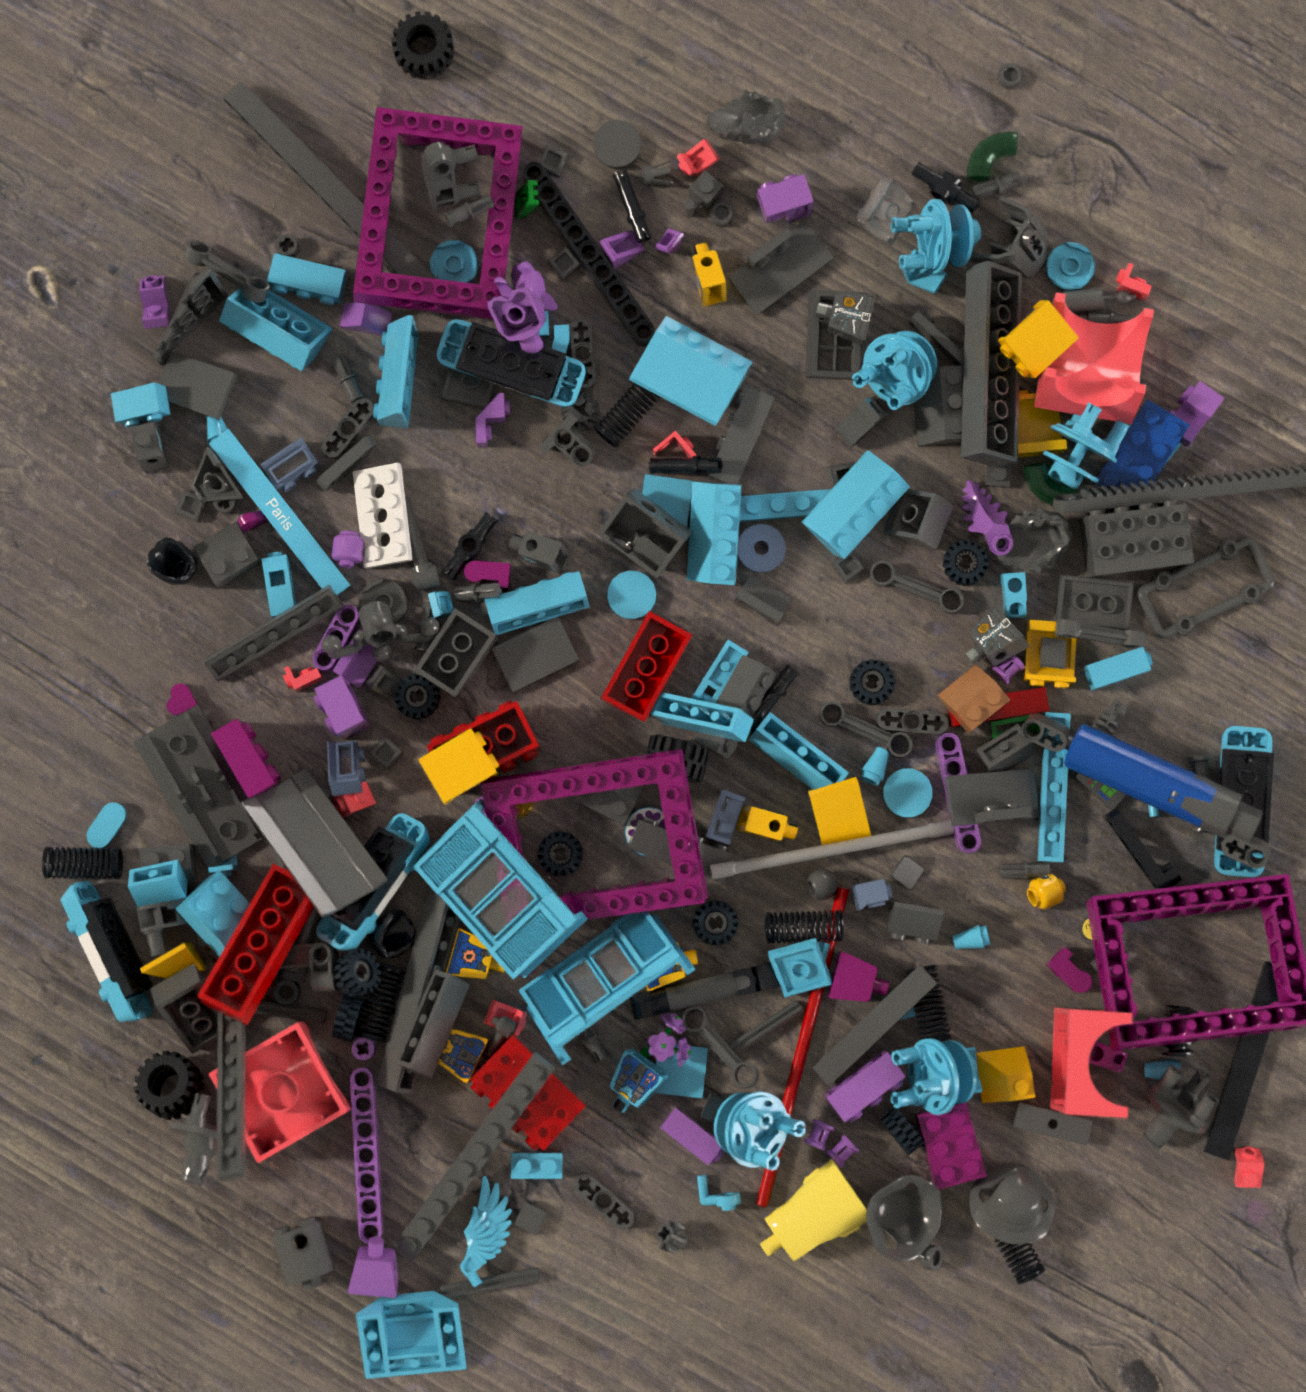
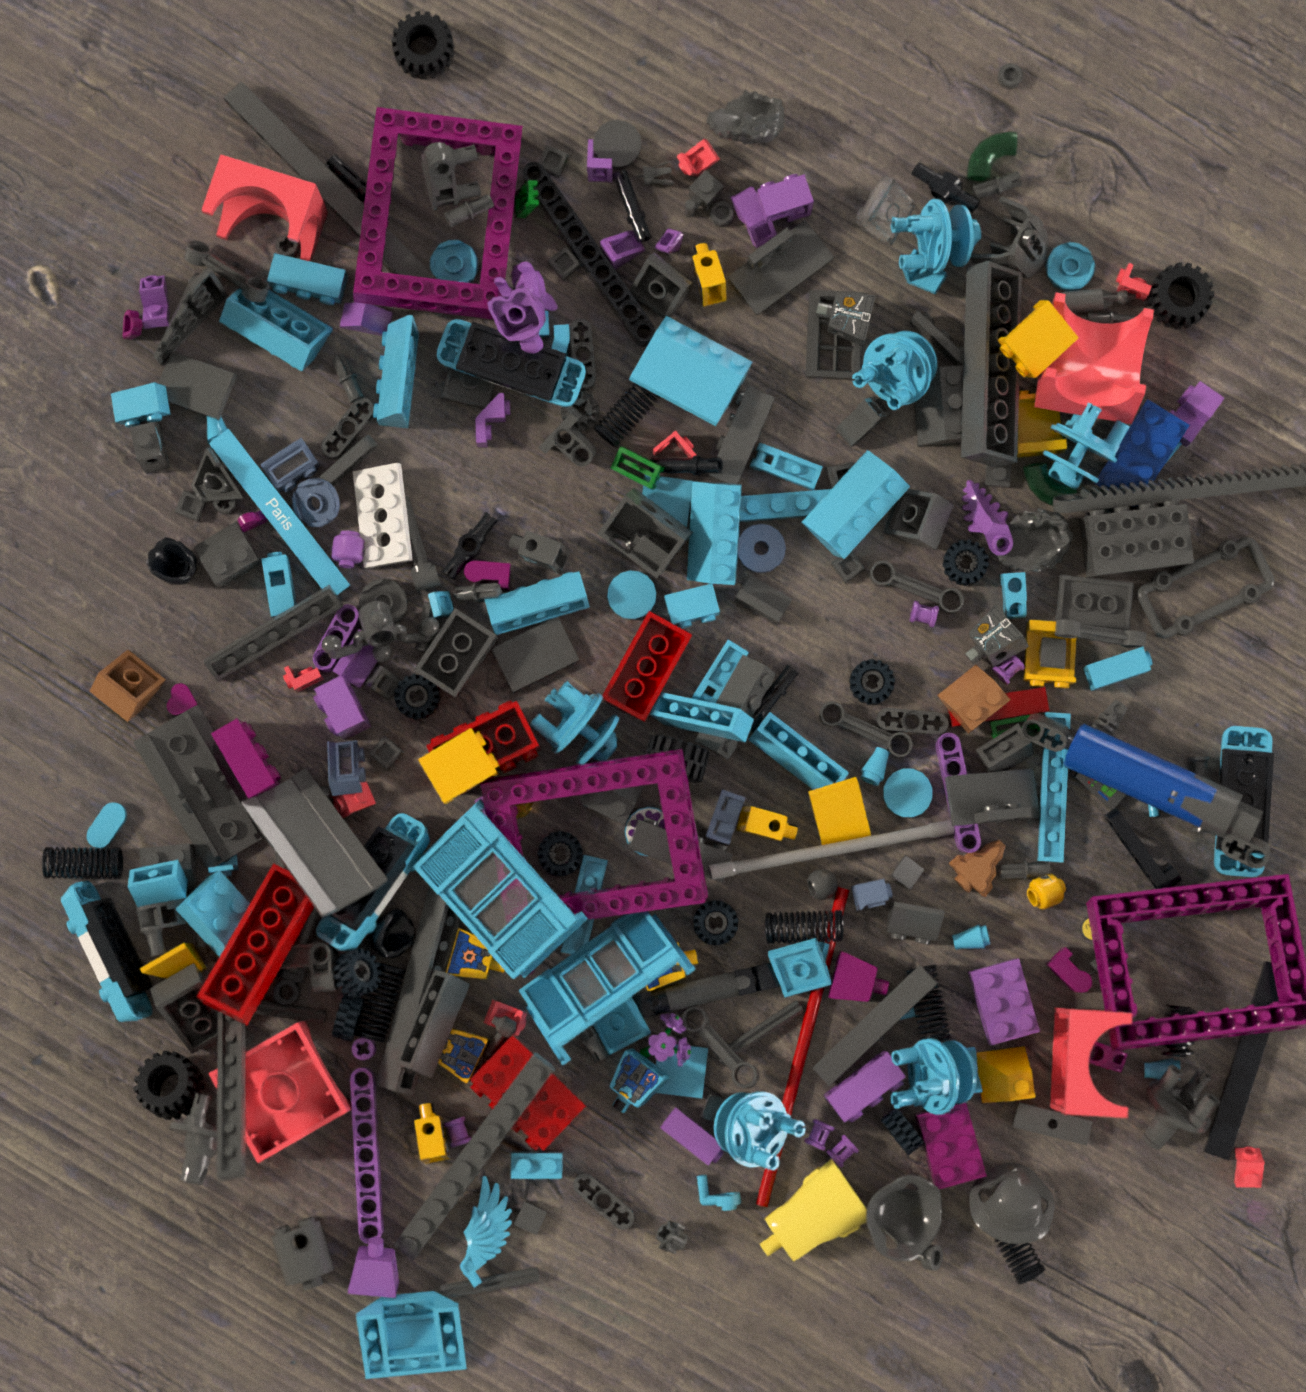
(127, 685): none -> medium nougat slope
(132, 325): none -> magenta tile
(258, 190): none -> coral piece
(328, 500): none -> sand blue tile
(348, 175): none -> black pin
(433, 1146): none -> yellow torso
(457, 1131): none -> medium lavender bush
(575, 713): none -> medium azure piece
(590, 876): none -> medium azure tile
(598, 168): none -> medium lavender panel
(621, 1026): none -> medium azure tile
(654, 475): none -> green tile
(661, 286): none -> dark grey brick
(692, 605): none -> medium azure brick
(750, 214): none -> medium lavender slope
(787, 466): none -> medium azure plate
(923, 614): none -> medium lavender bush
(978, 868): none -> medium nougat rock
(1003, 1001): none -> medium lavender brick
(1194, 282): none -> black tyre

